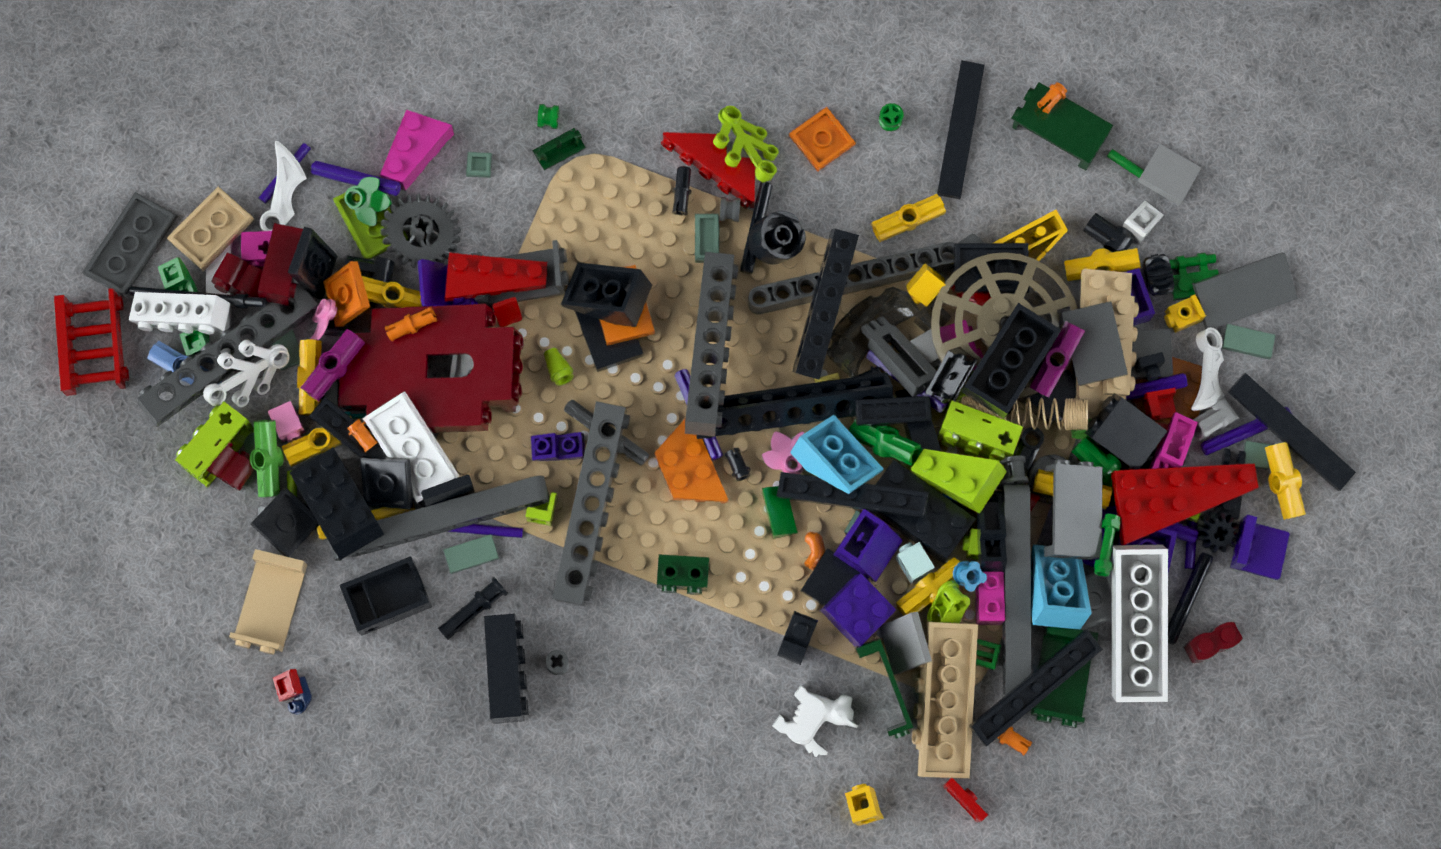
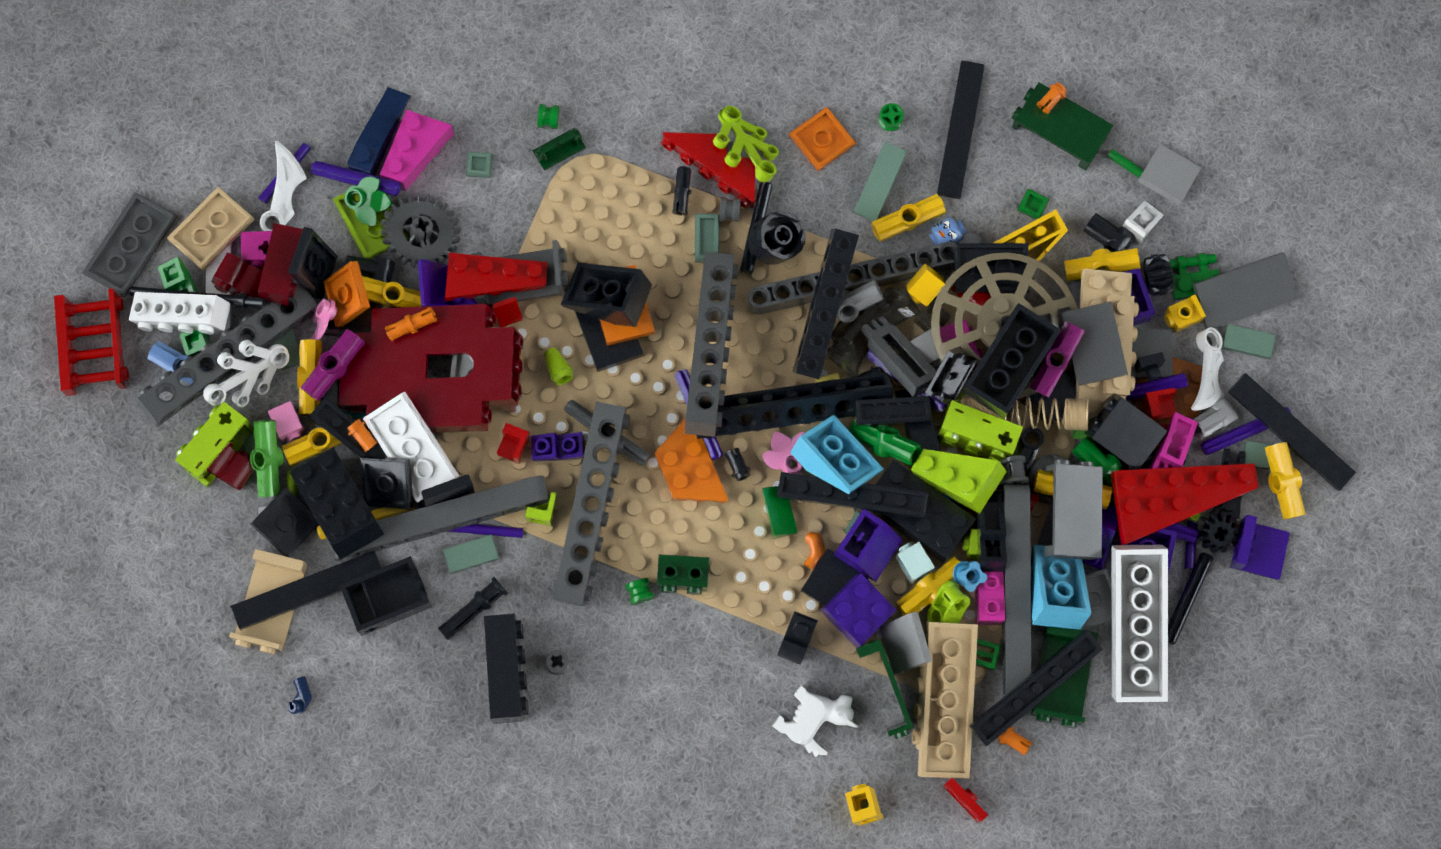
(287, 685): red tile -> none
(302, 591): none -> black tile
(378, 133): none -> dark blue slope
(513, 443): none -> red panel
(639, 591): none -> green wheel
(857, 300): none -> light grey piece
(880, 181): none -> sand green slope
(947, 231): none -> medium blue head
(1033, 204): none -> green tile
(1111, 524): green bar -> none
(1209, 644): dark red brick -> none

